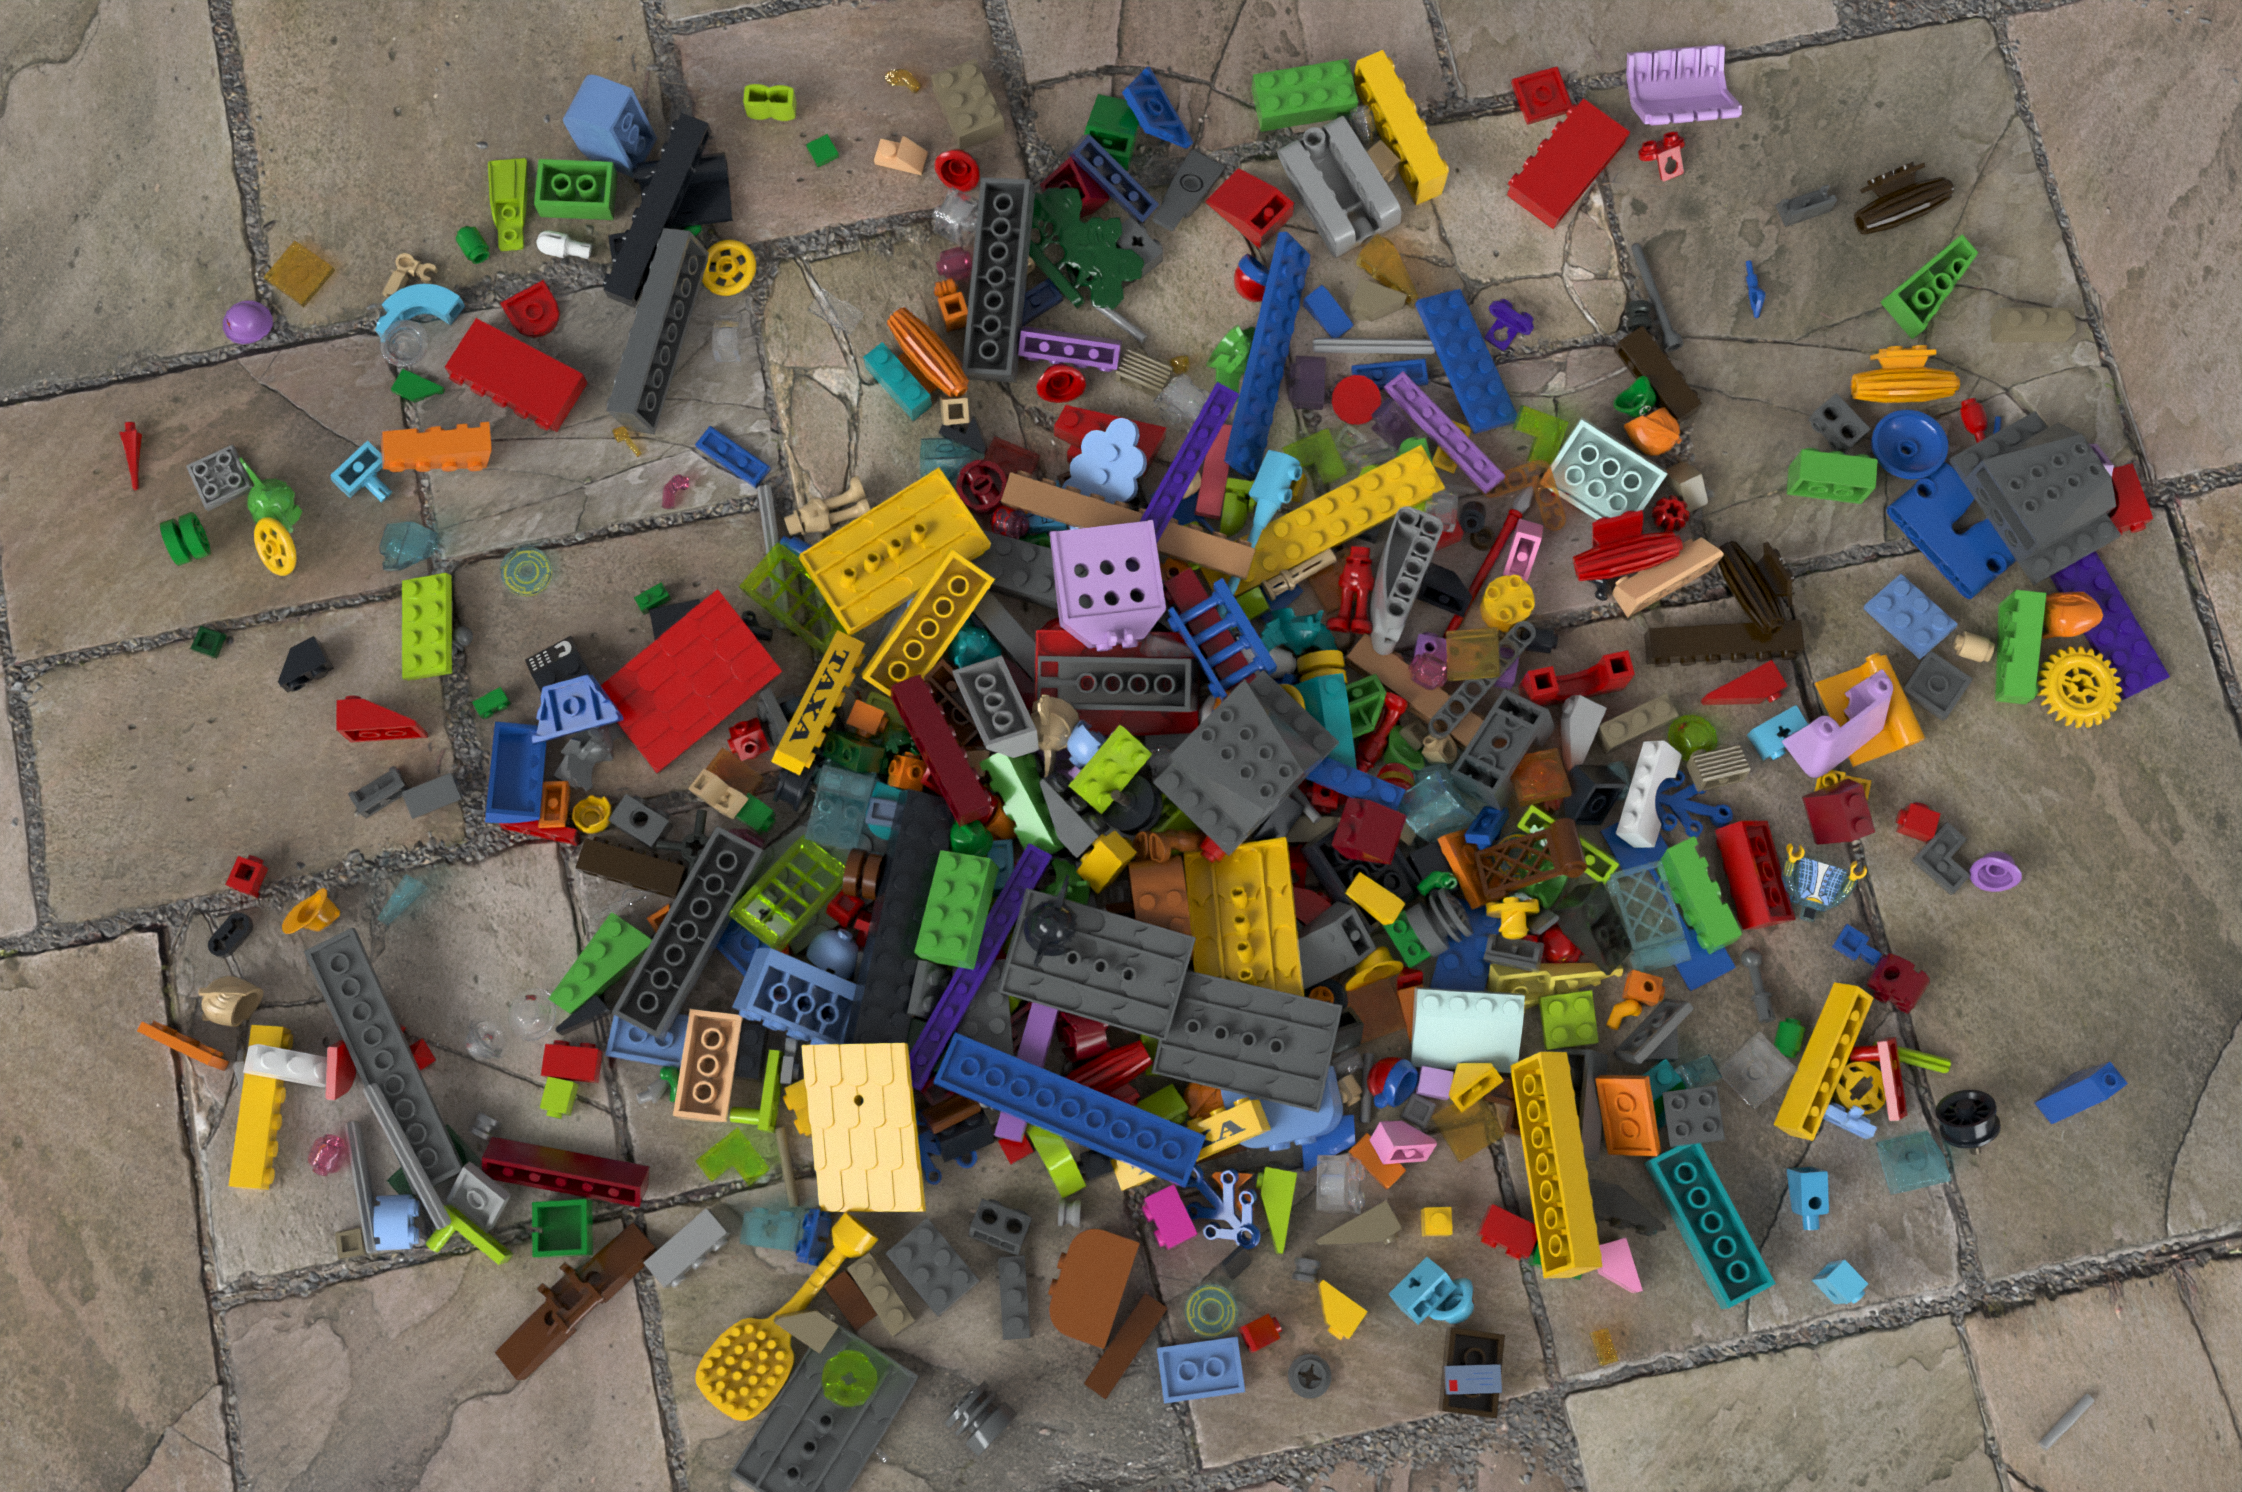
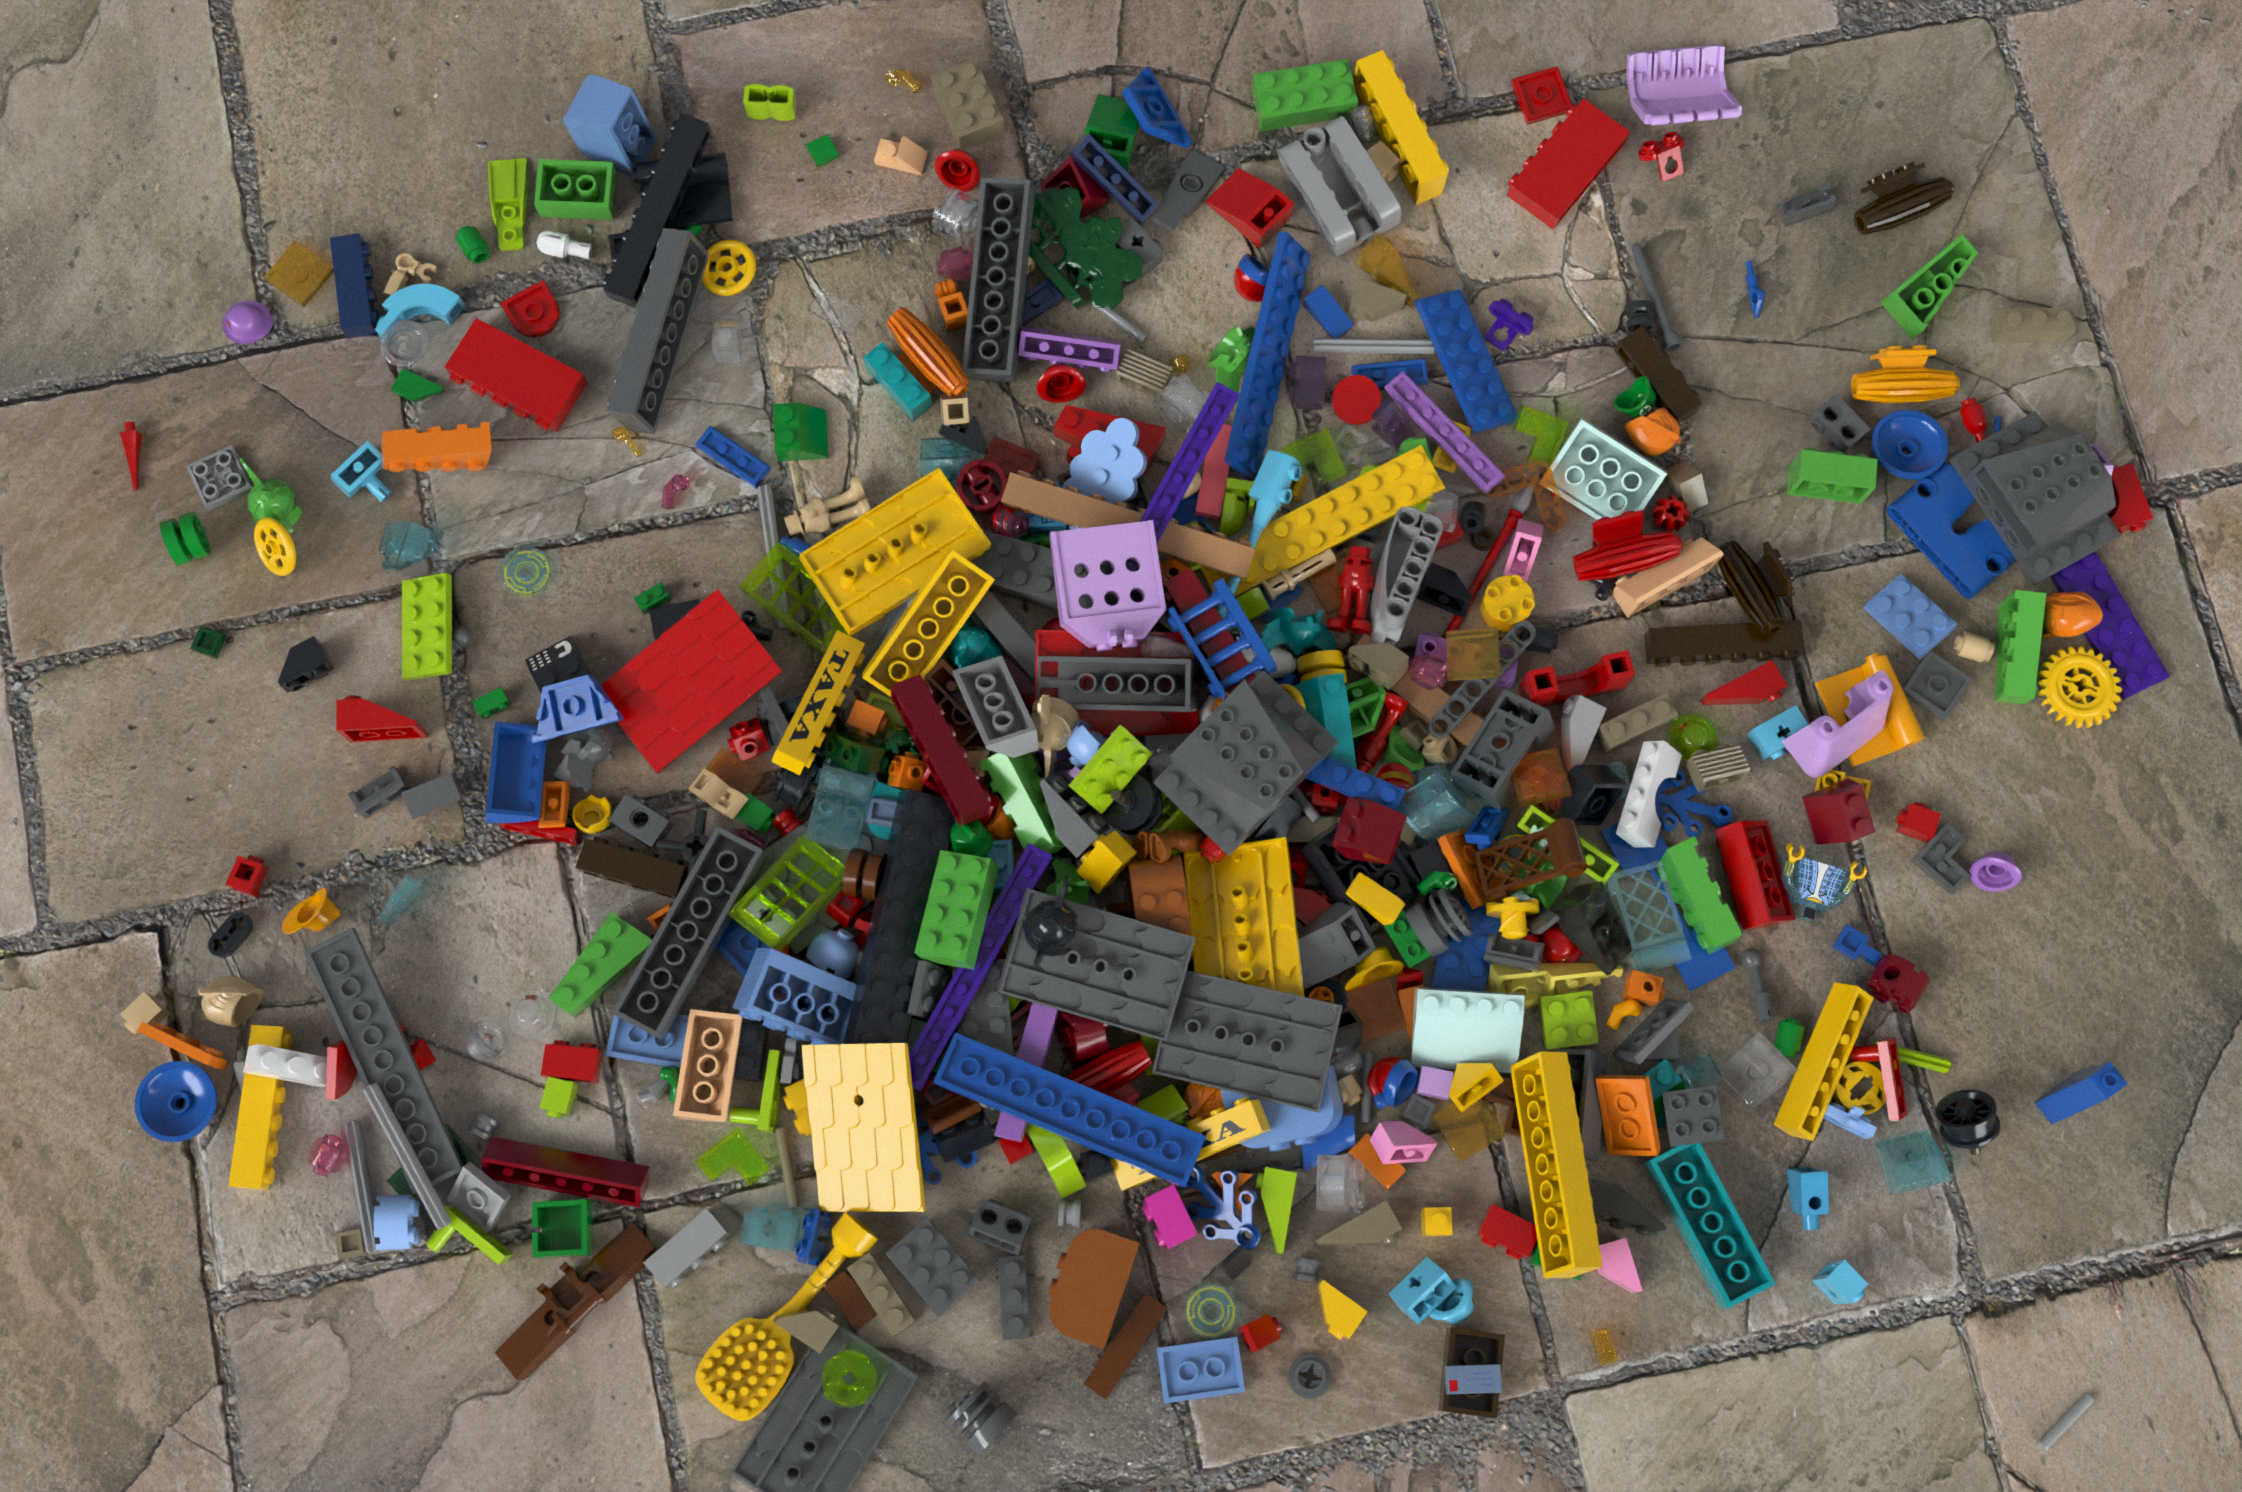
(143, 1009): none -> tan brick
(159, 1100): none -> blue dish
(354, 286): none -> dark blue brick
(589, 1012): black slope -> none
(787, 822): none -> red wheel
(800, 432): none -> green slope
(1380, 662): none -> dark tan slope

